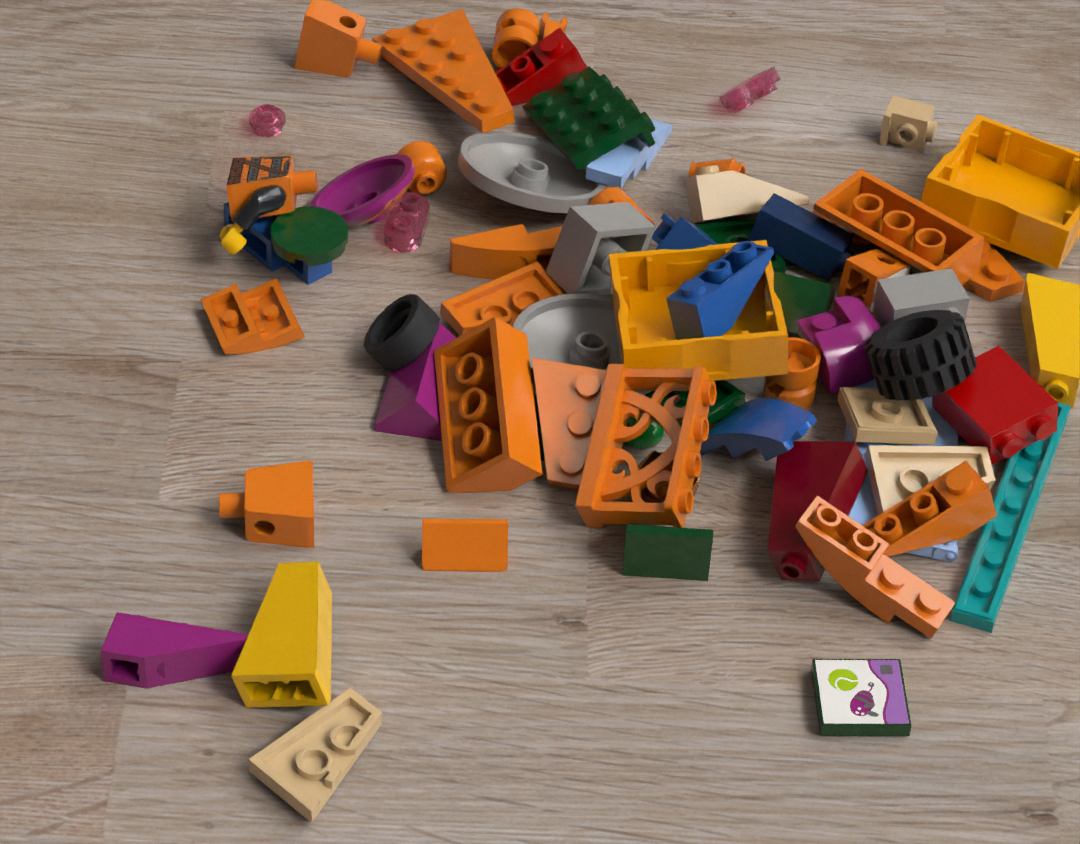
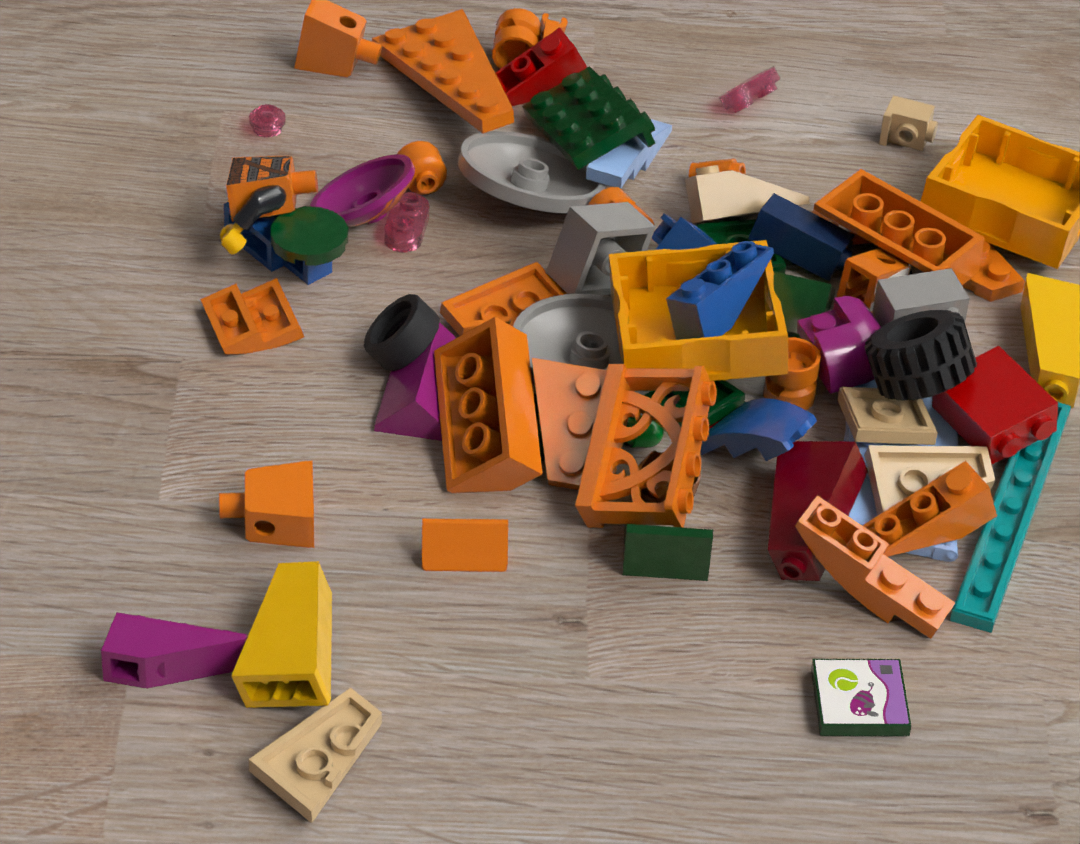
(501, 251): orange slope -> none

